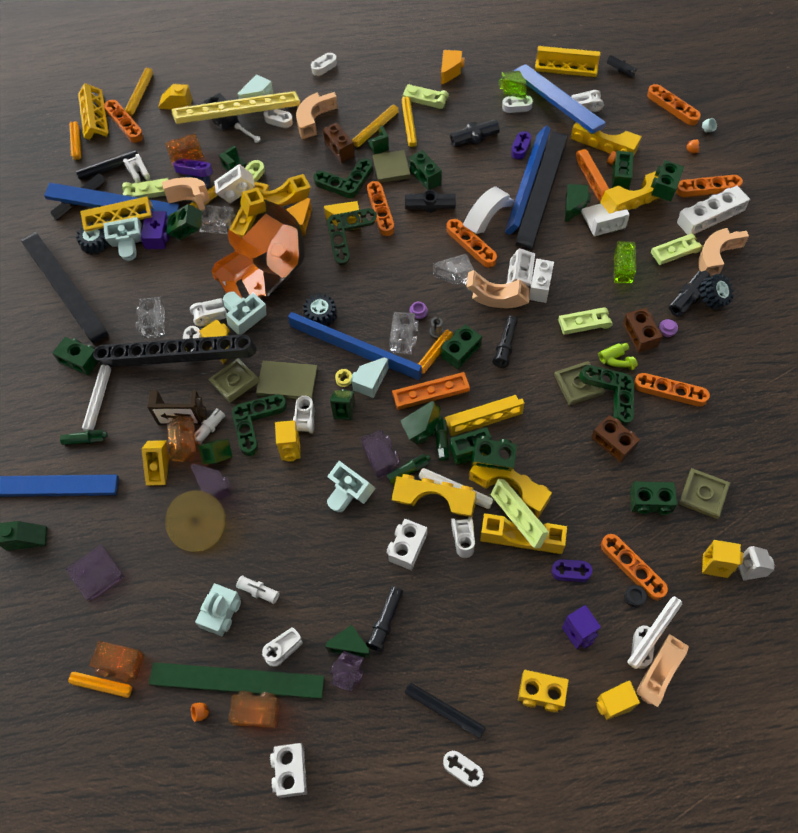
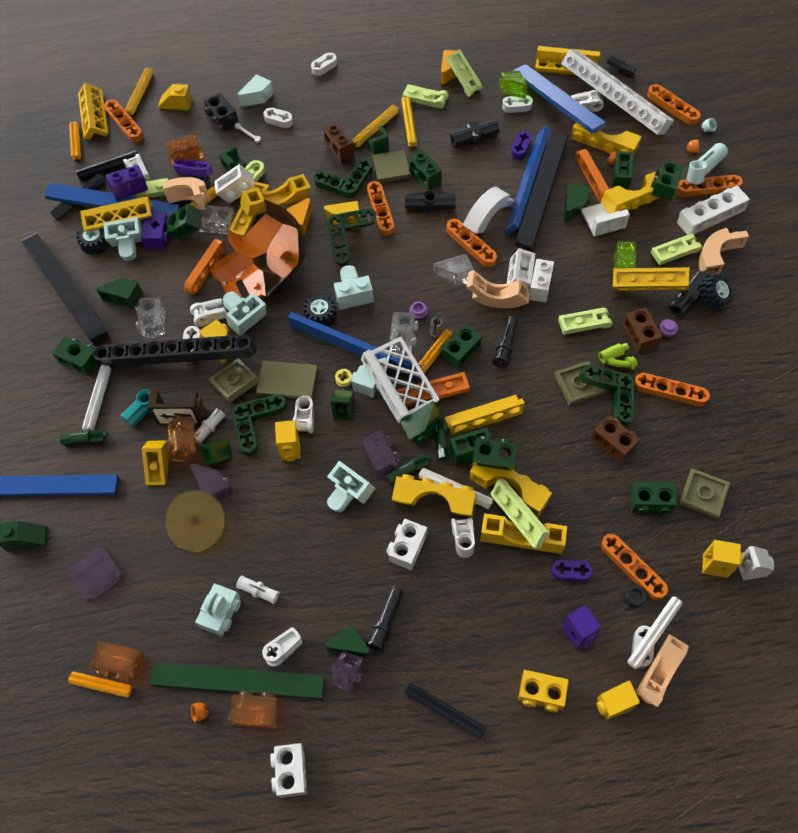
(121, 292): none -> dark green slope
(127, 182): none -> dark purple brick
(137, 409): none -> teal piece
(204, 267): none -> orange beam
(235, 107): light yellow tile -> none
(310, 109): light nougat arch -> none
(352, 290): none -> light aqua brick
(384, 383): none -> white fence
(464, 72): none -> yellowish green plate
(466, 764): white beam -> none
(617, 92): none -> white brick
(651, 279): none -> yellow fence
(700, 168): none -> light aqua piece

